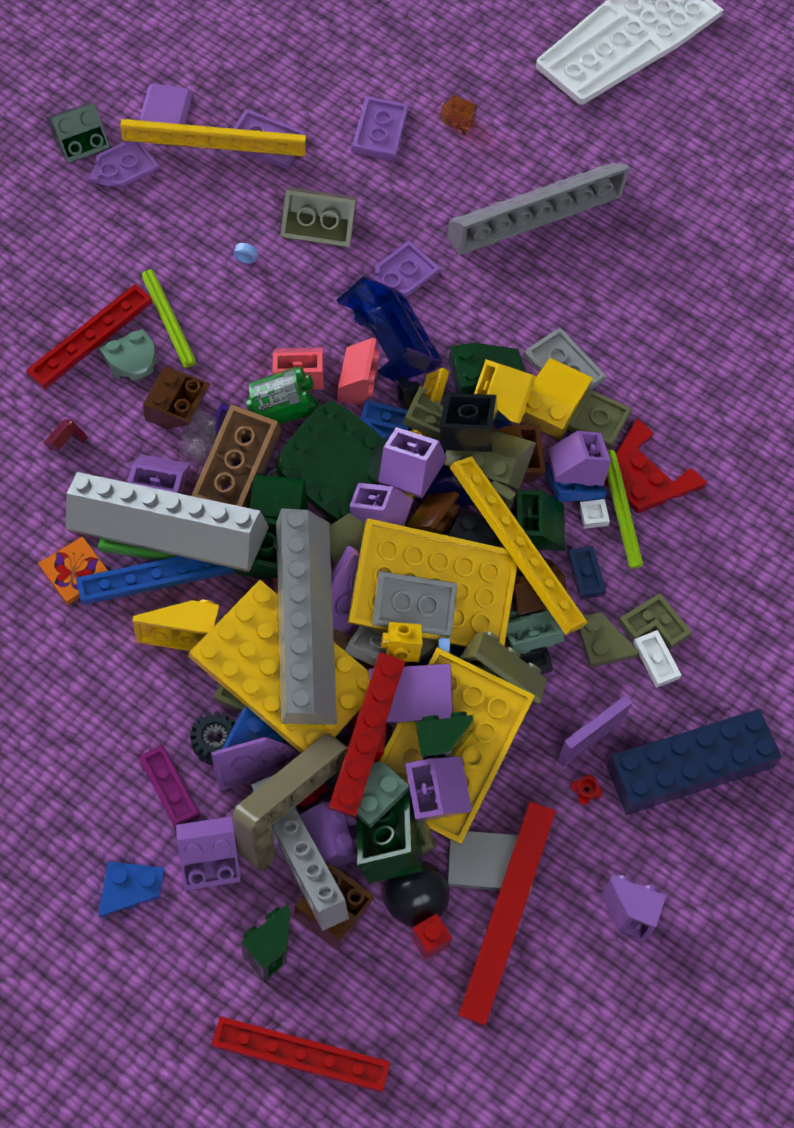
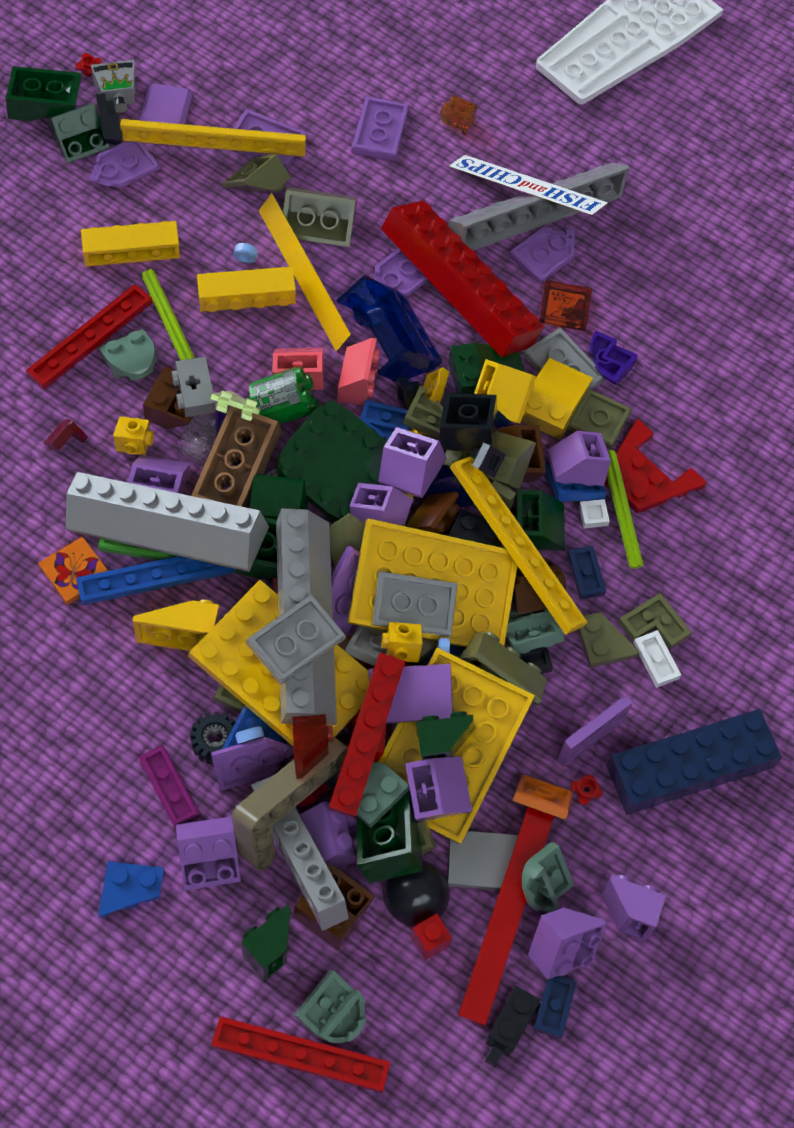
(40, 93): none -> dark green slope
(86, 62): none -> red plate
(109, 120): none -> black slope
(117, 82): none -> light grey torso
(130, 243): none -> yellow brick
(133, 435): none -> yellow brick
(195, 373): none -> light grey brick
(230, 398): none -> yellowish green flag
(246, 289): none -> yellow brick
(249, 734): none -> light blue tile
(259, 175): none -> olive slope
(295, 639): none -> light grey tile
(304, 272): none -> yellow sticker
(310, 742): none -> clear red slope
(333, 1010): none -> sand green slope
(462, 278): none -> red brick
(487, 459): none -> black tile
(510, 1024): none -> black hinge
(529, 184): none -> white sticker
(543, 796): none -> orange tile
(544, 252): none -> medium lavender tile
(546, 879): none -> sand green slope
(555, 1006): none -> dark blue plate
(565, 305): none -> clear red tile
(565, 941): none -> medium lavender slope
(611, 360): none -> dark purple brick

